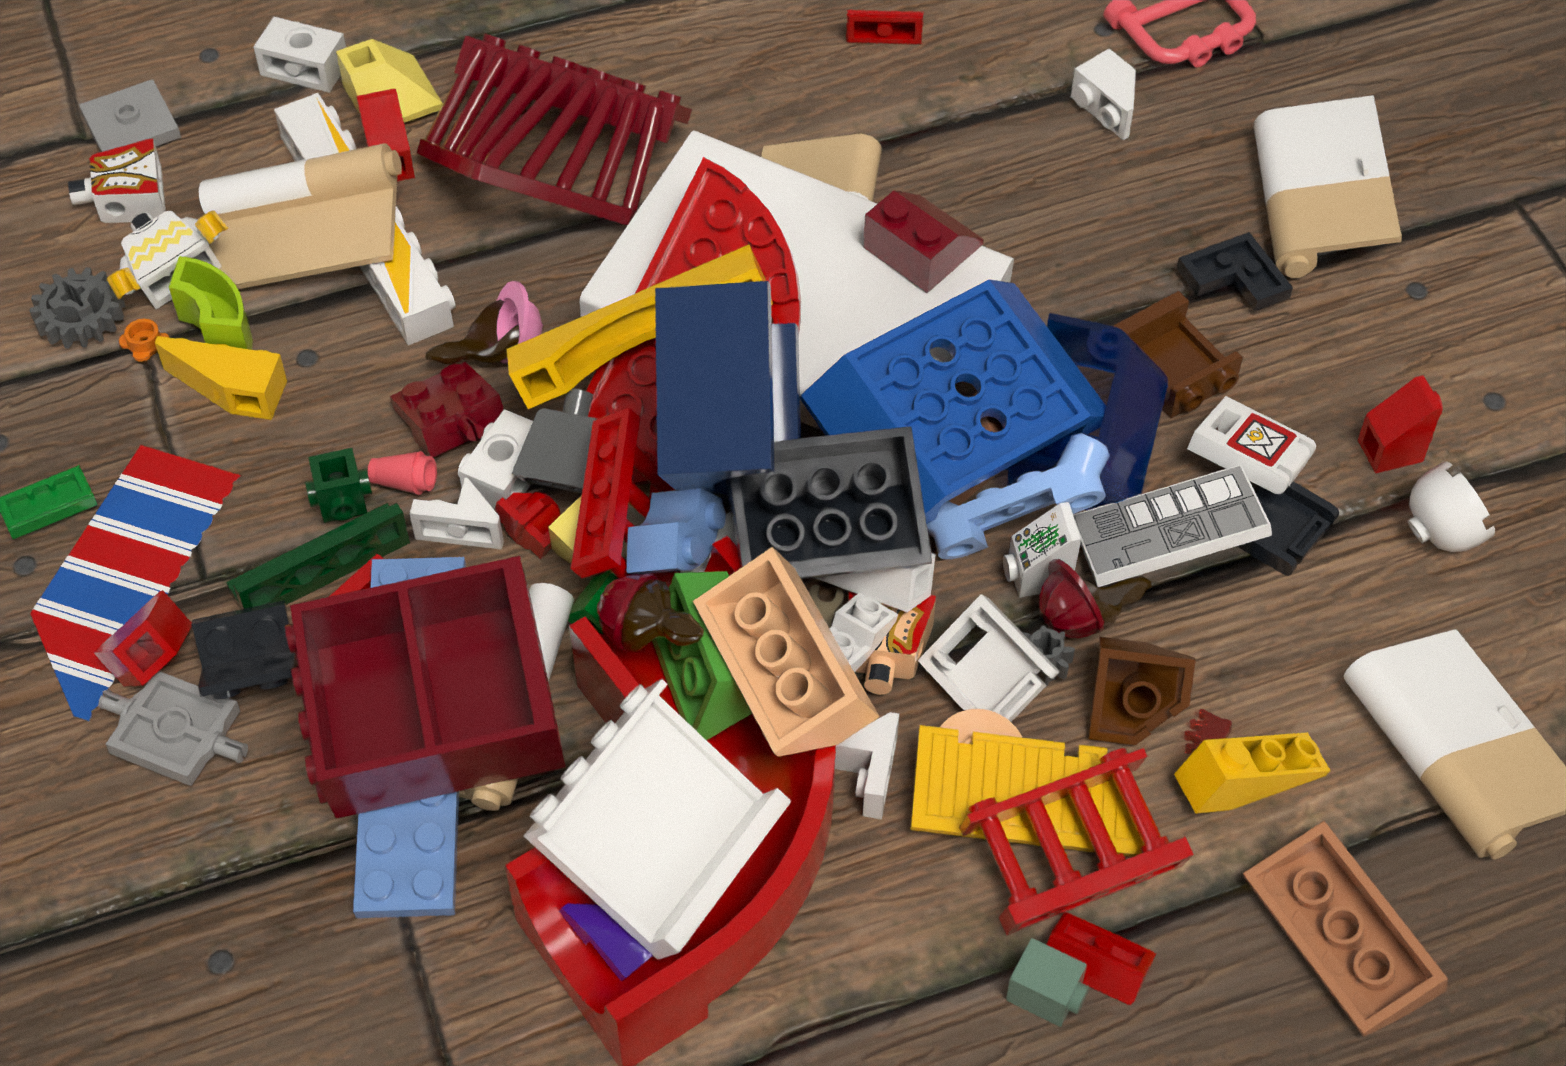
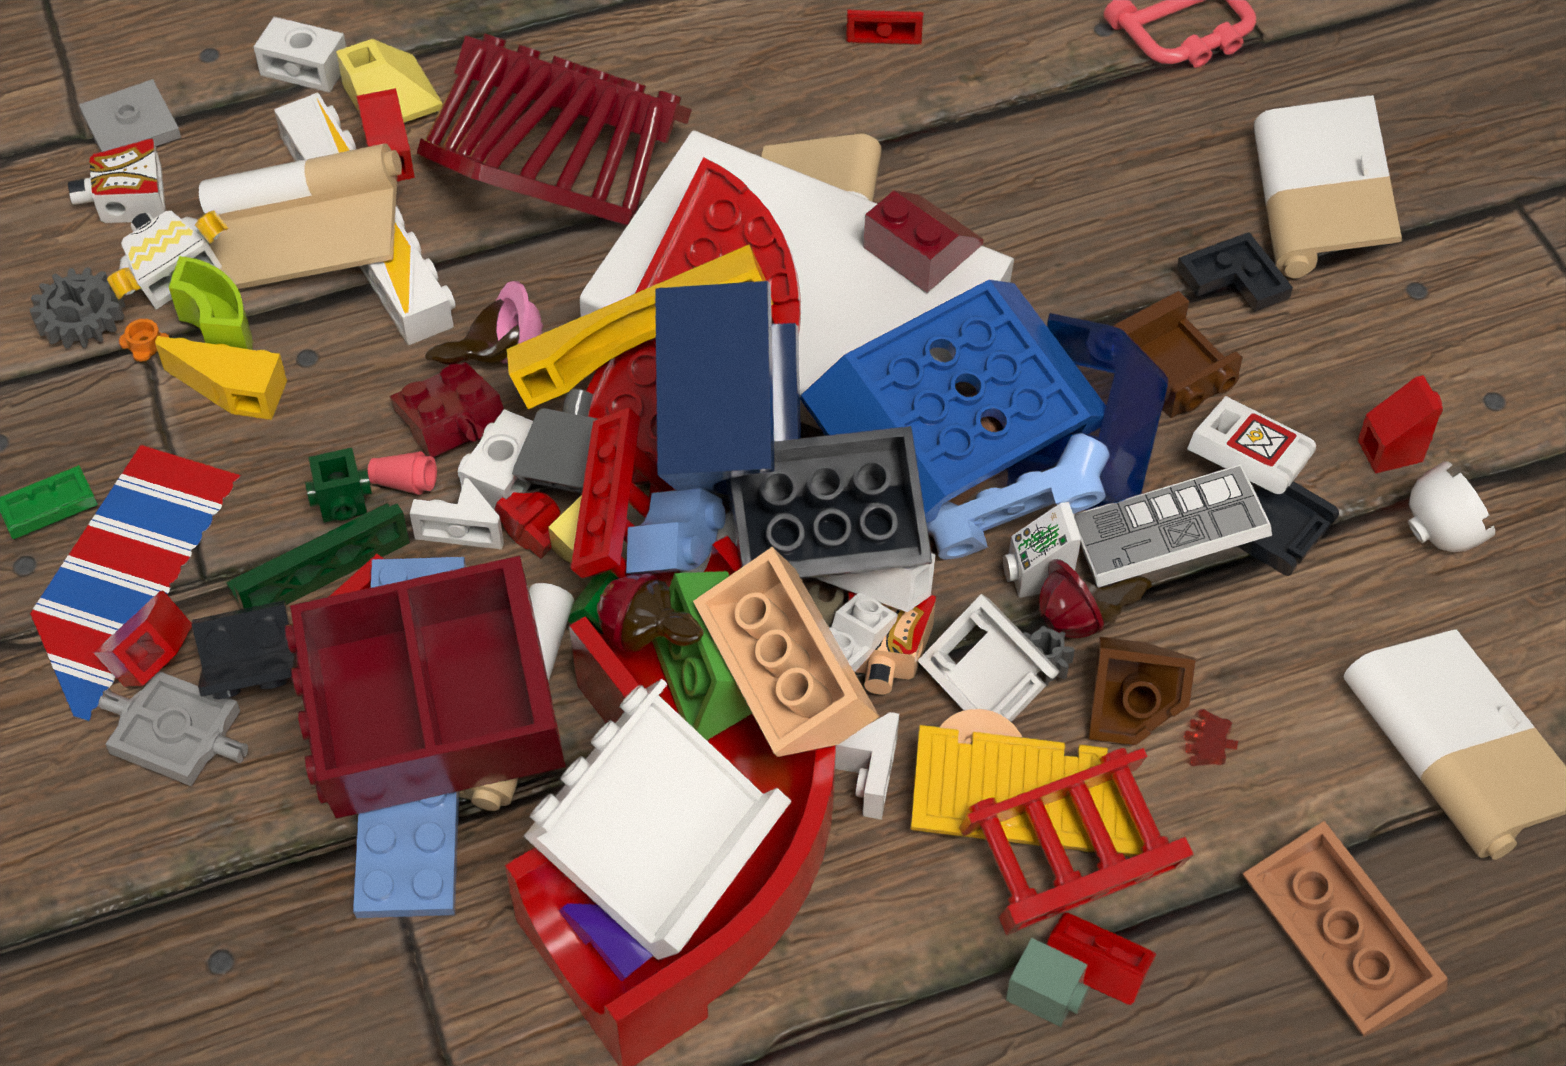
(1106, 91): white slope -> none
(1247, 769): yellow slope -> none

